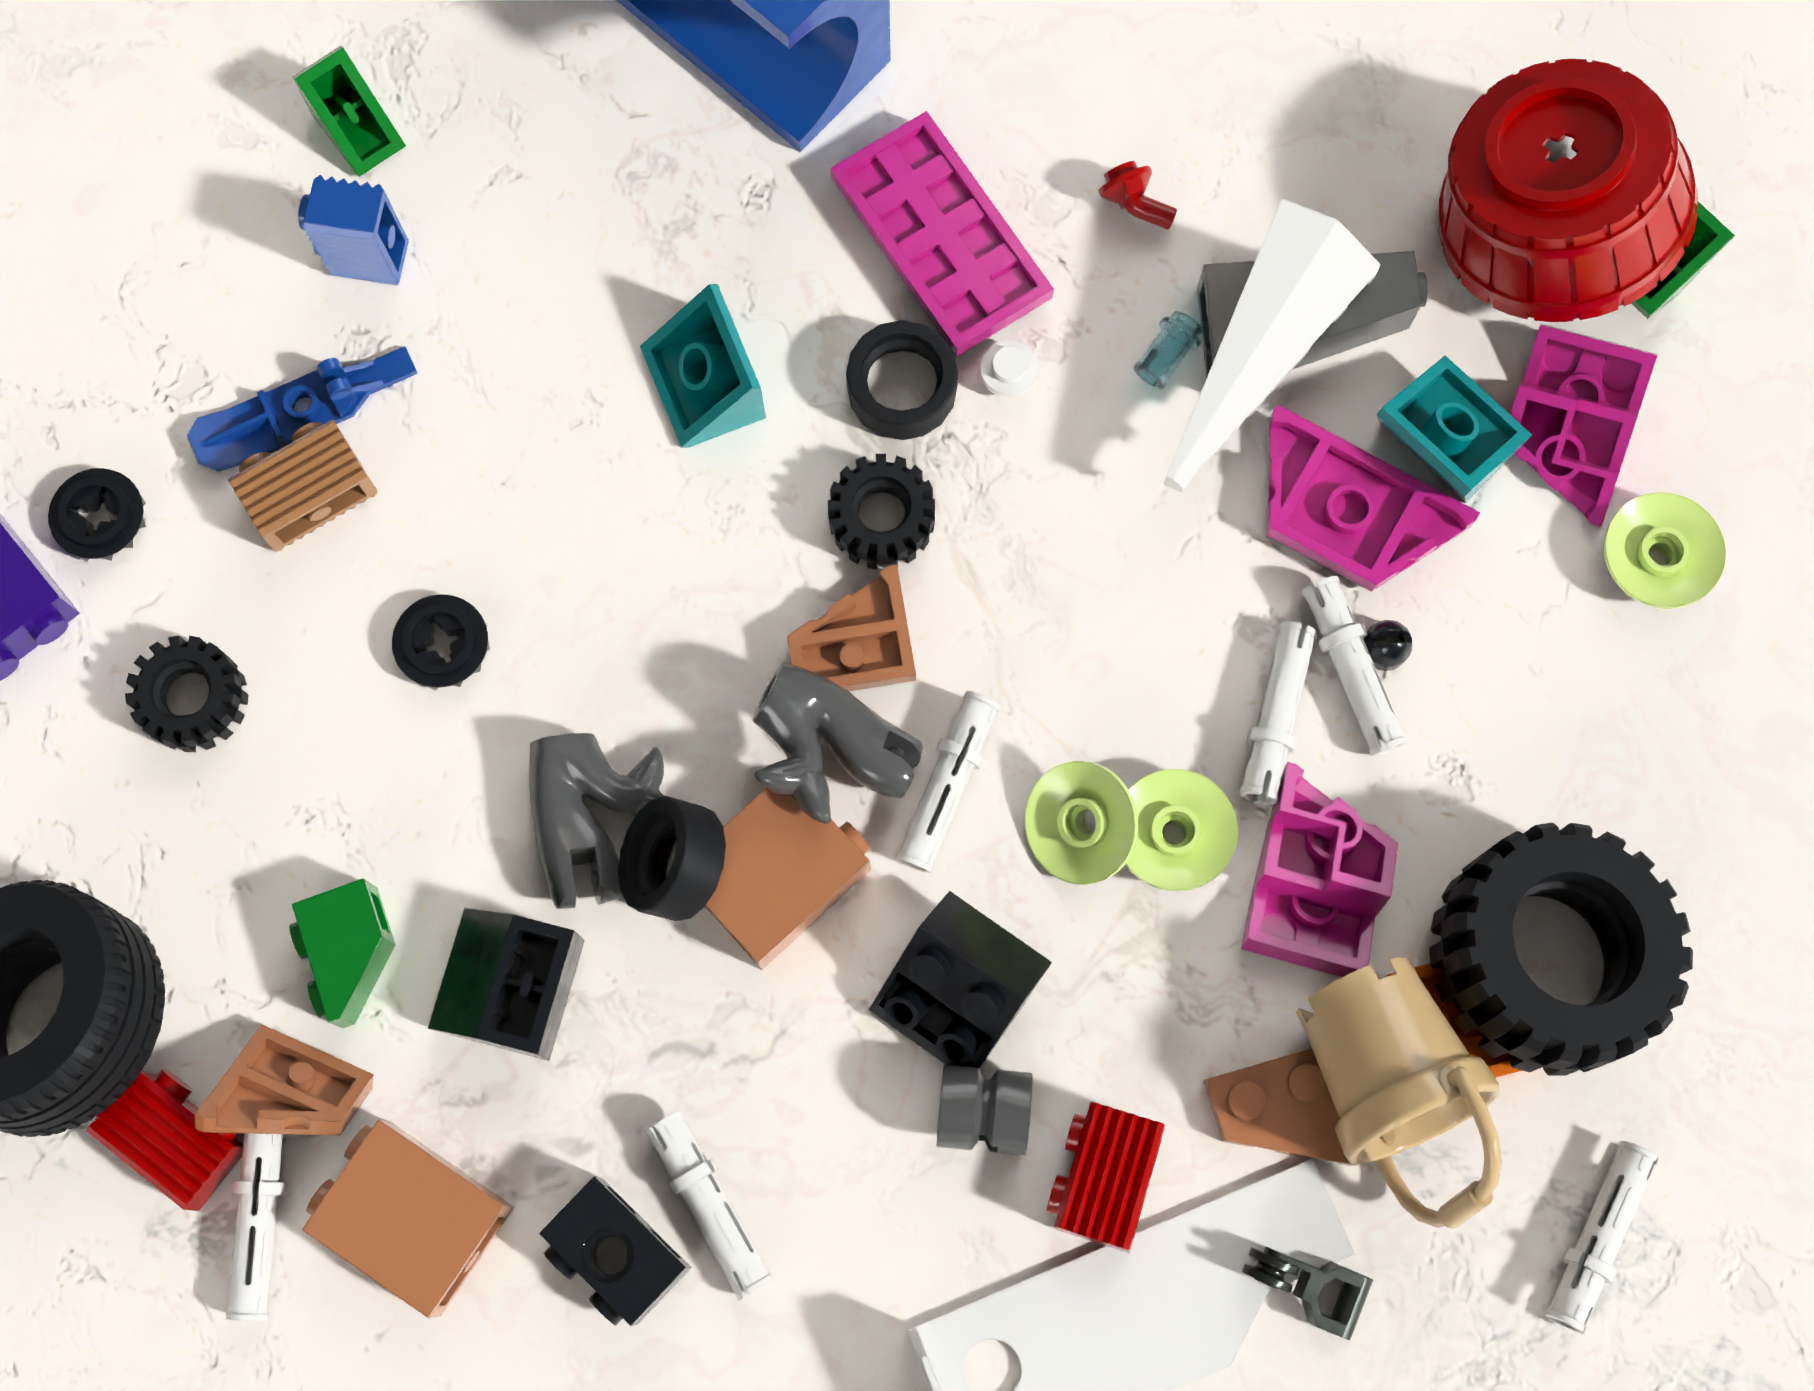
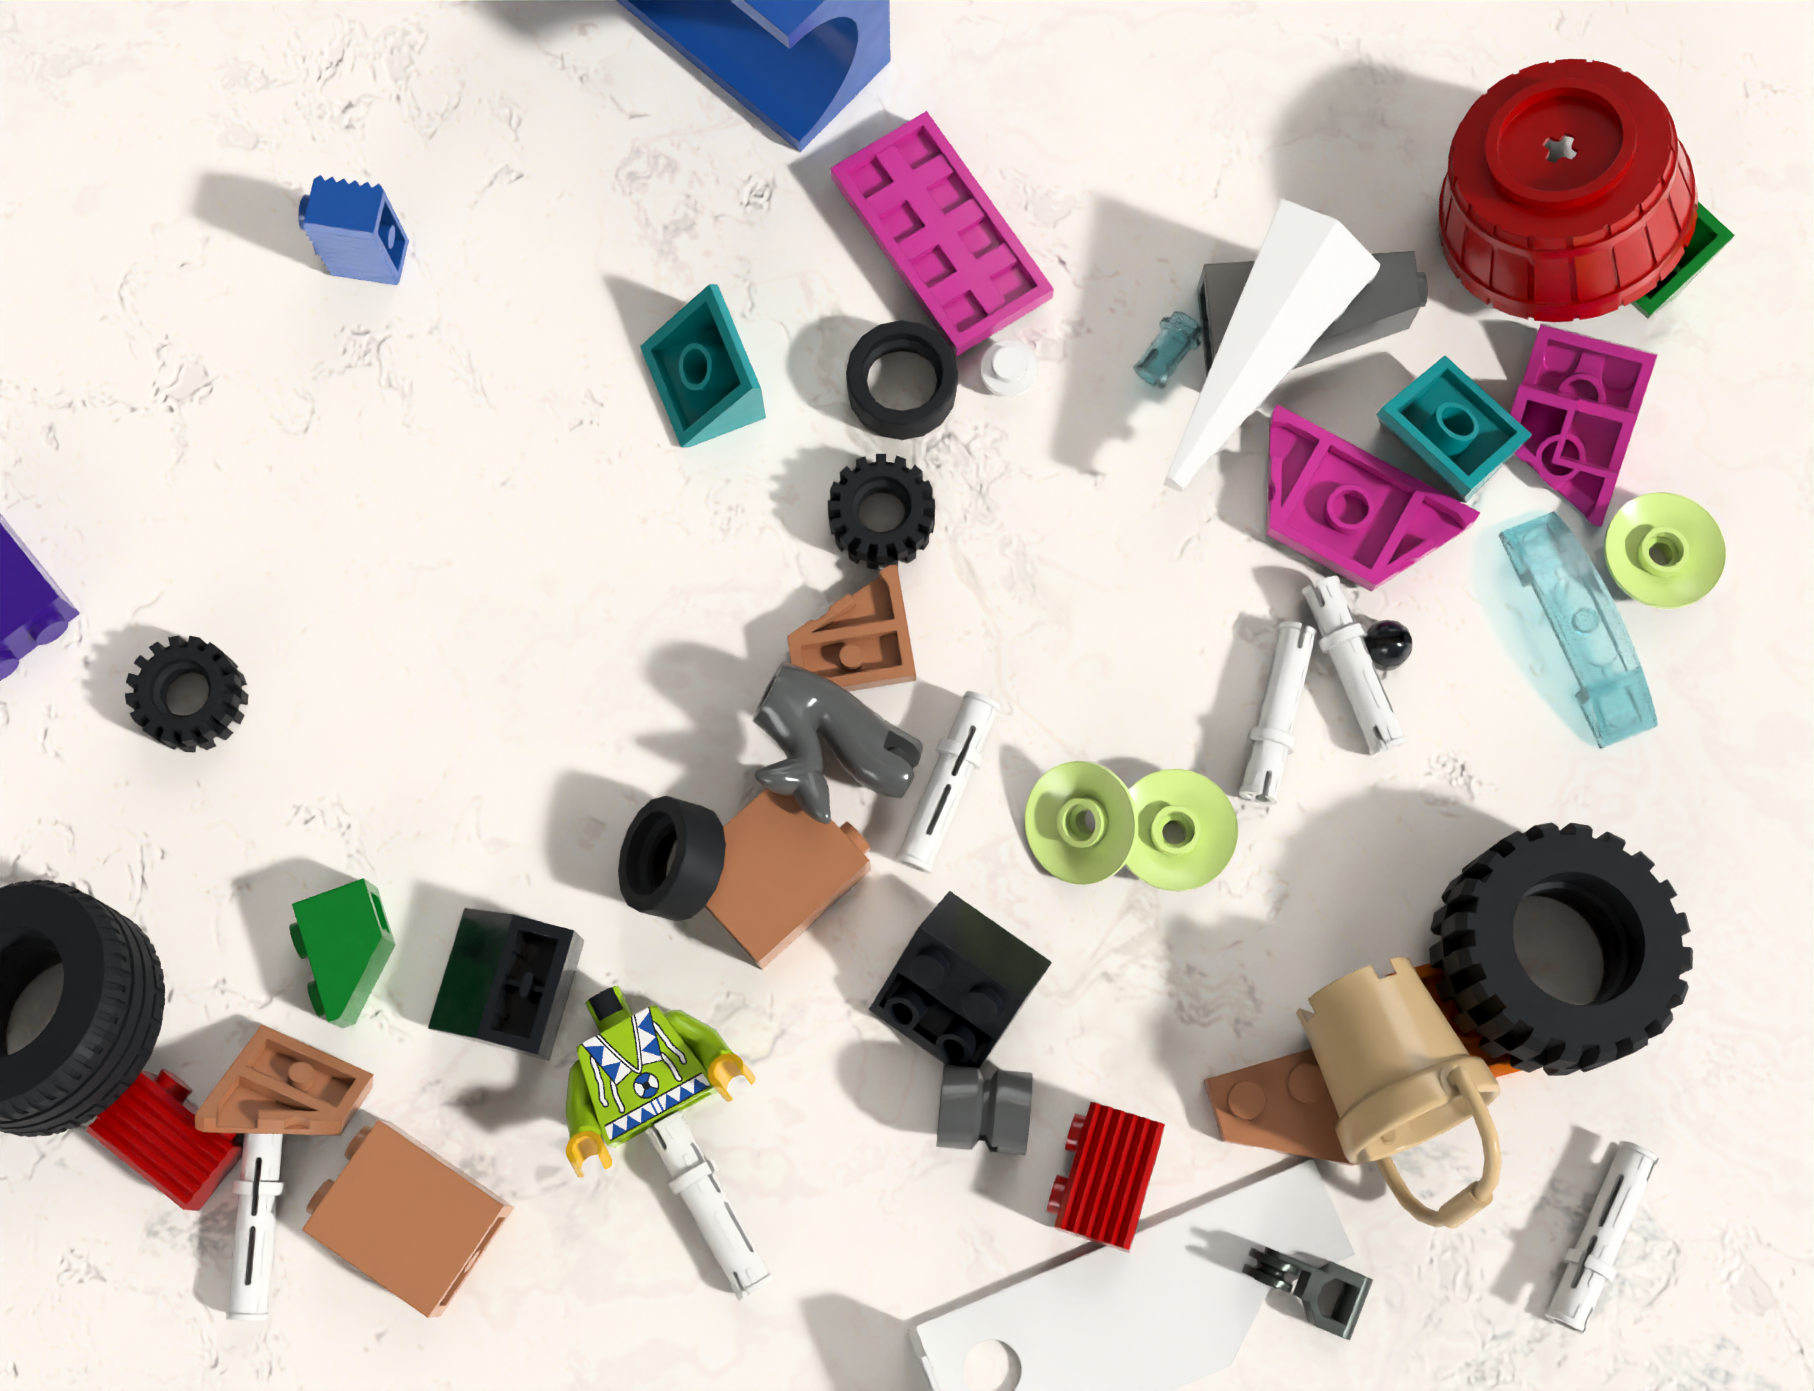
(86, 493): black gear -> none
(269, 419): blue piece -> none
(302, 484): medium nougat brick -> none
(348, 111): green slope -> none
(415, 633): black gear -> none
(564, 827): dark grey piece -> none
(640, 1074): none -> torso
(651, 1262): black brick -> none
(1127, 187): red plate -> none
(1318, 881): dark pink slope -> none
(1586, 626): none -> clear light blue slope

